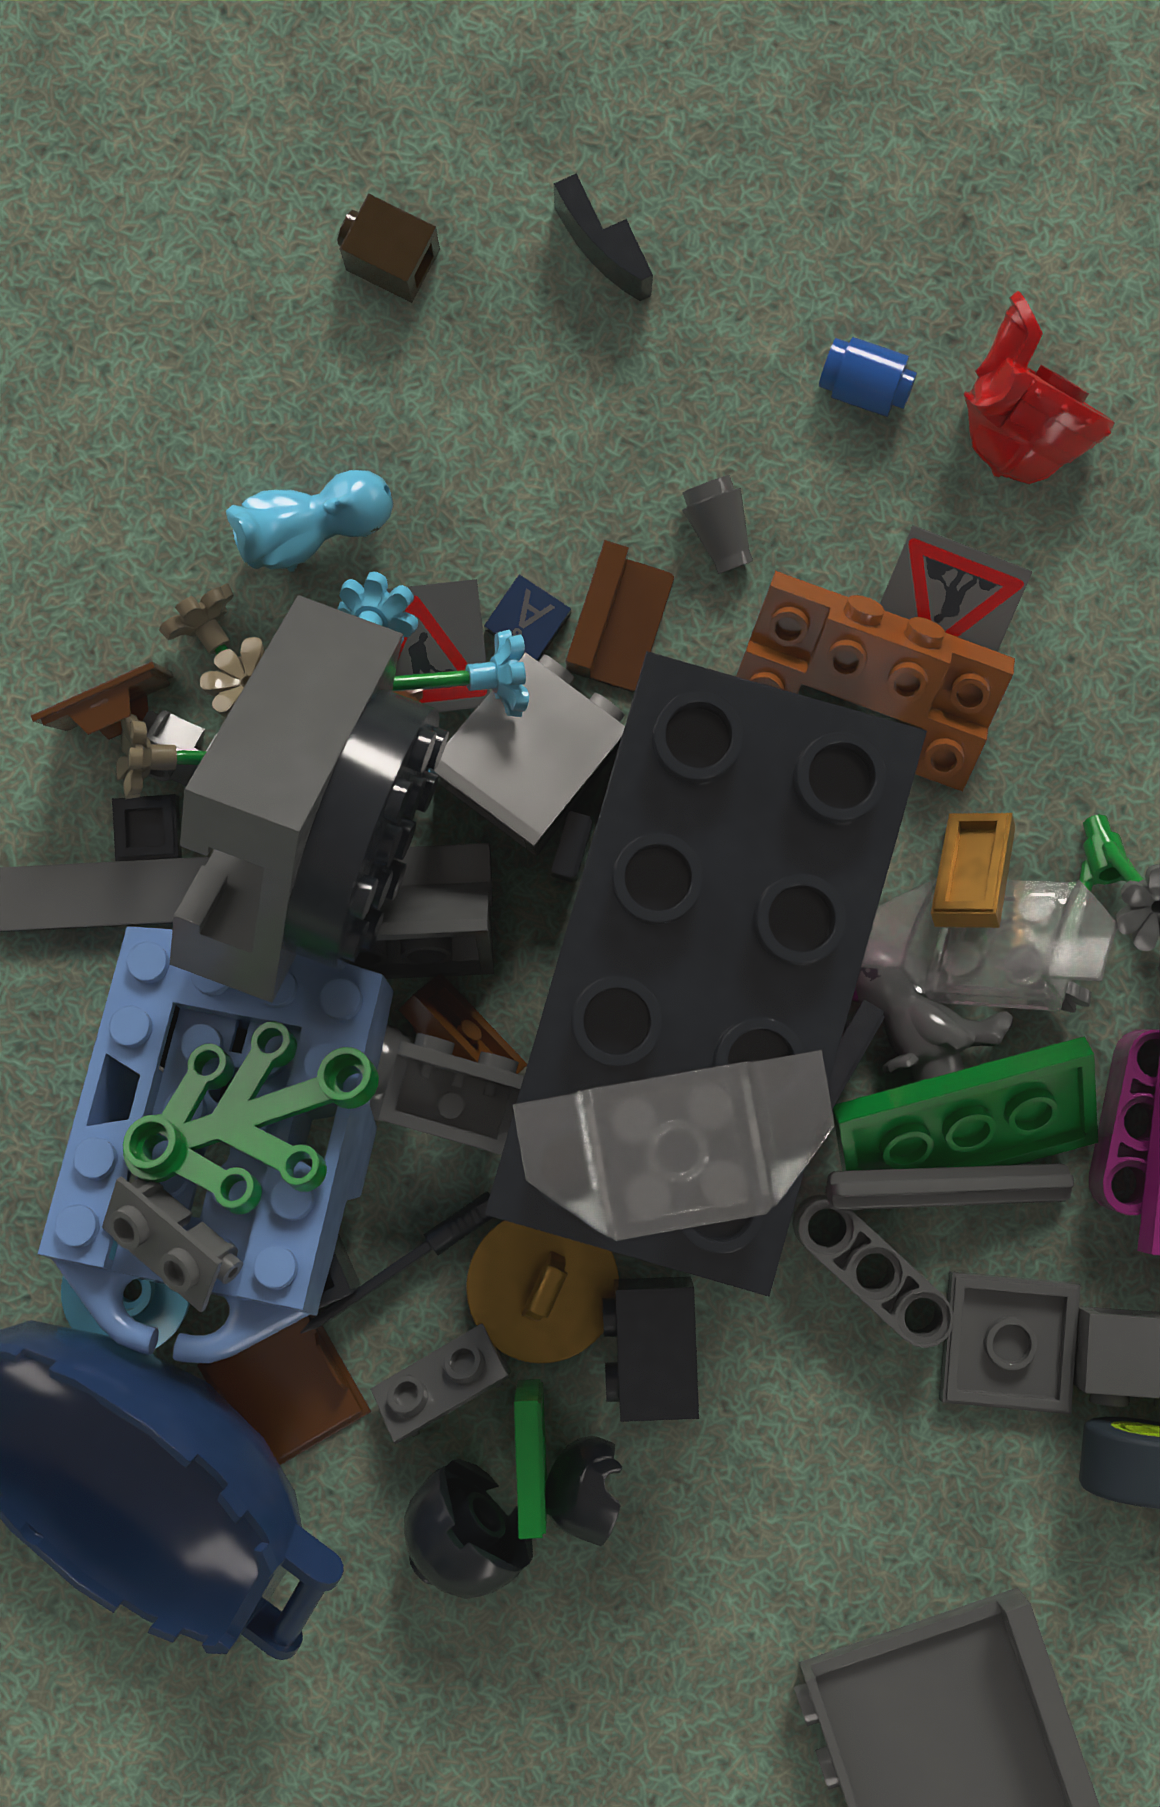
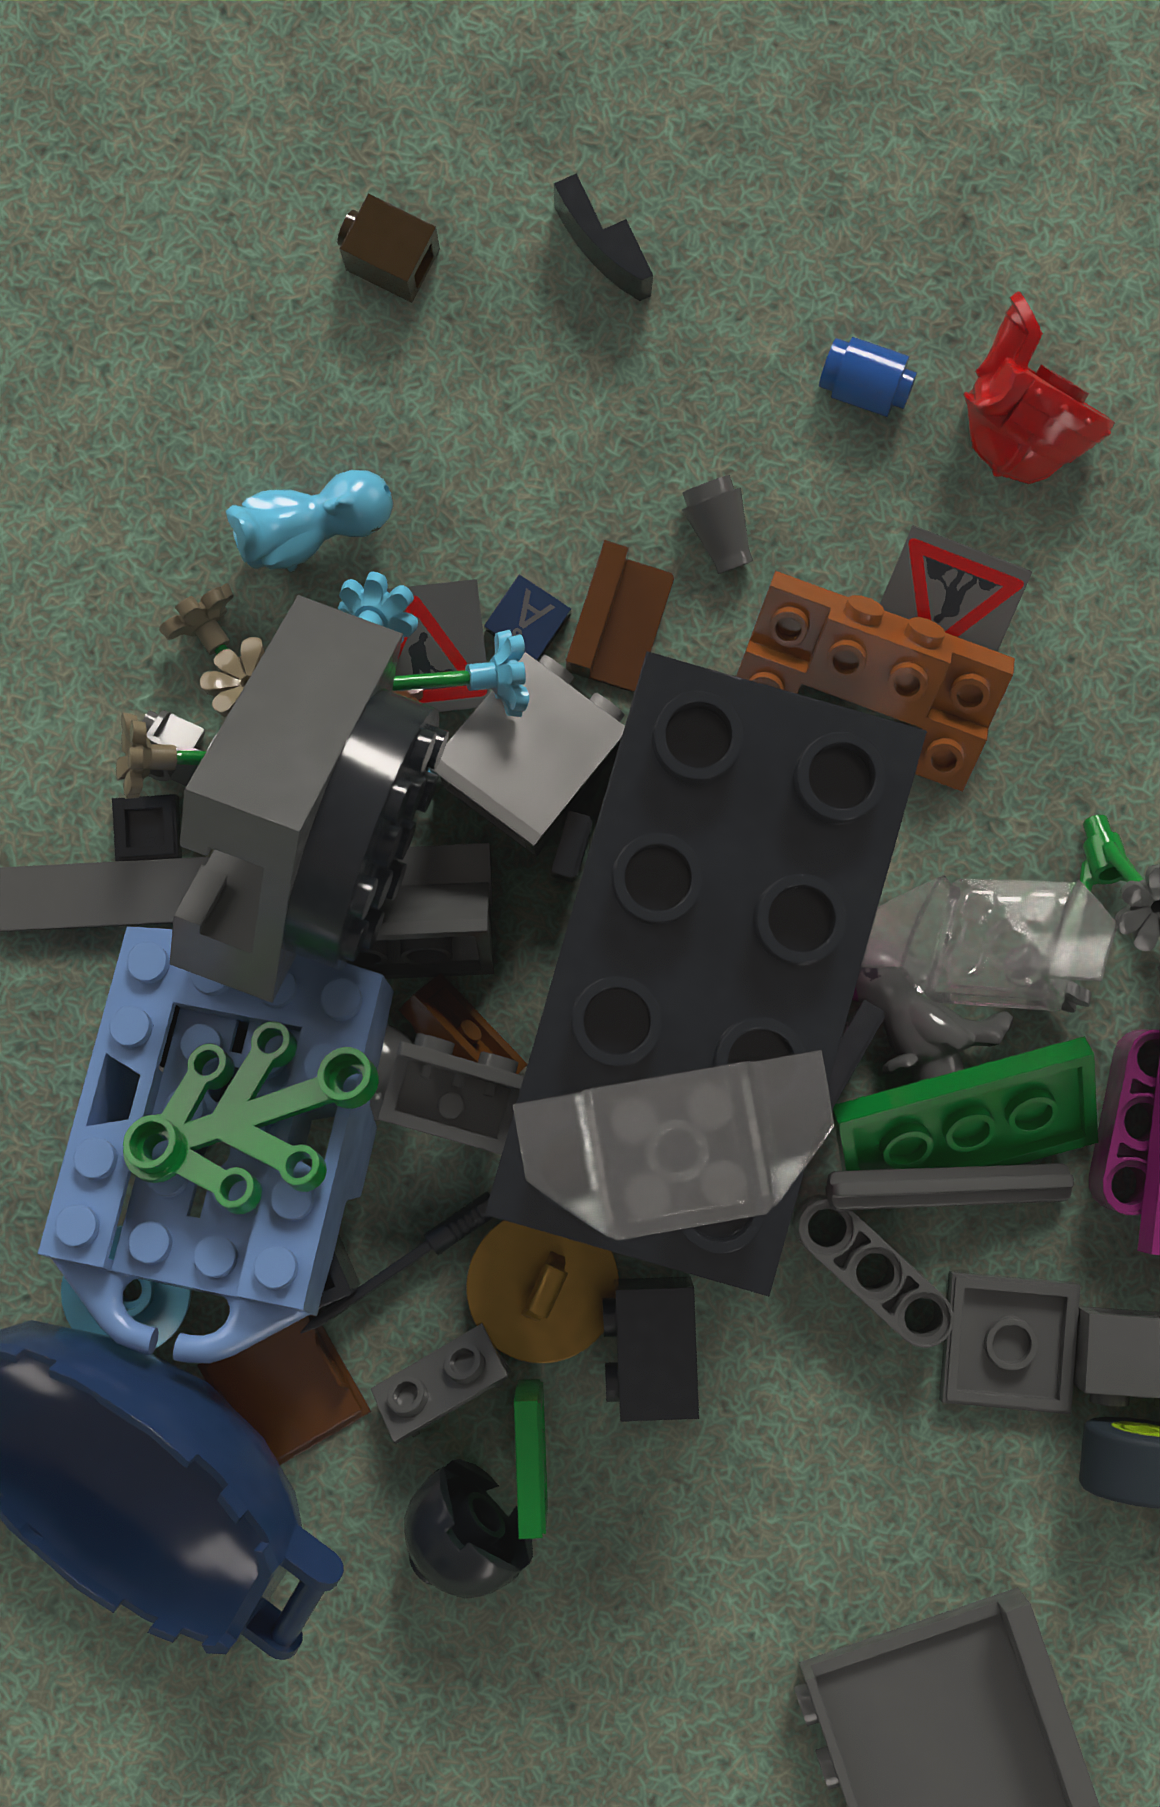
(107, 703): reddish brown piece -> none
(150, 1226): dark grey hinge -> none
(578, 1493): black hair -> none
(973, 870): pearl gold tile -> none

